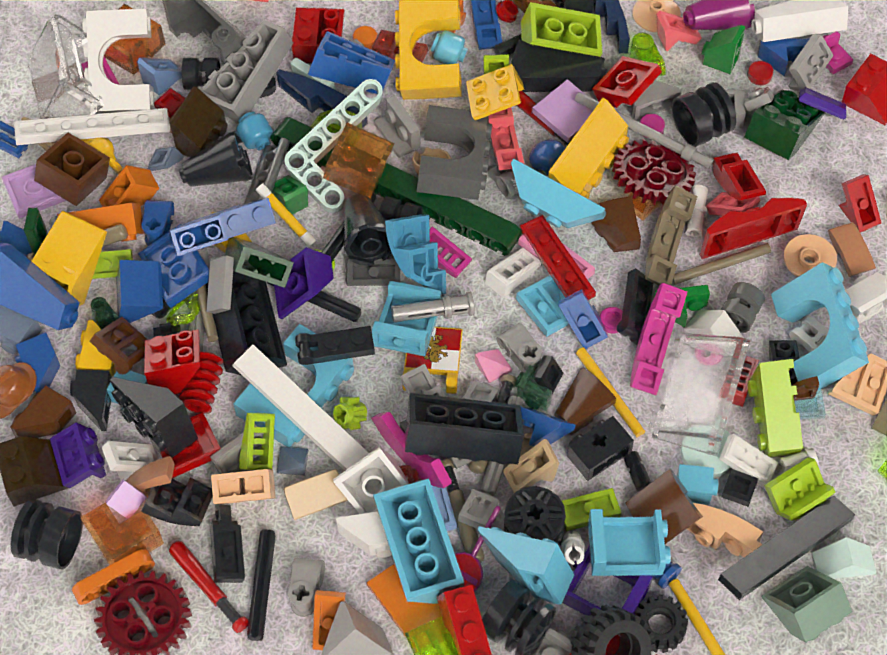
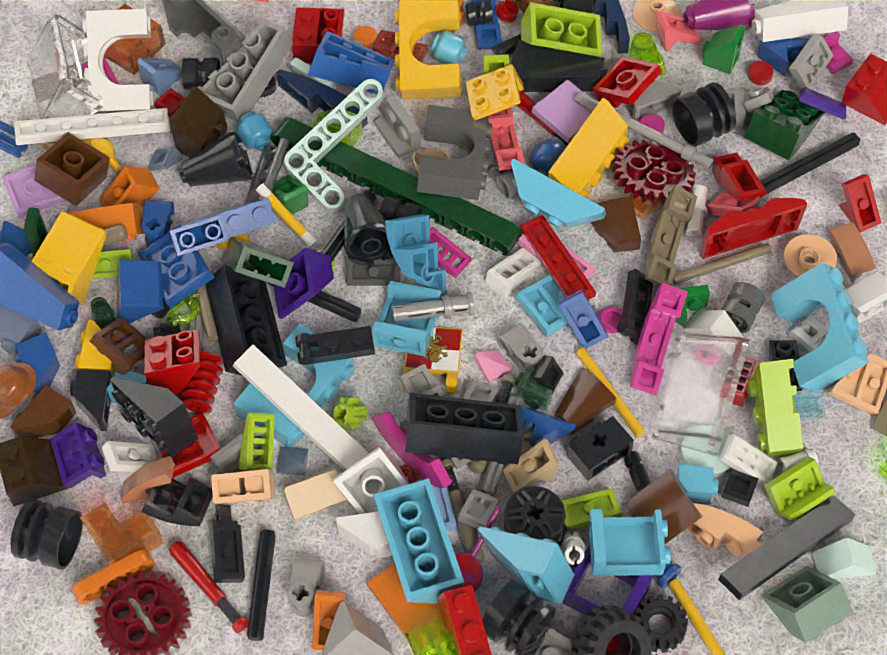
(125, 499): lavender tile -> none
(220, 284): light grey tile -> none
(359, 161): clear orange piece -> none
(484, 10): none -> black wheel
(806, 388): reddish brown tile -> none
(810, 162): none -> black axle

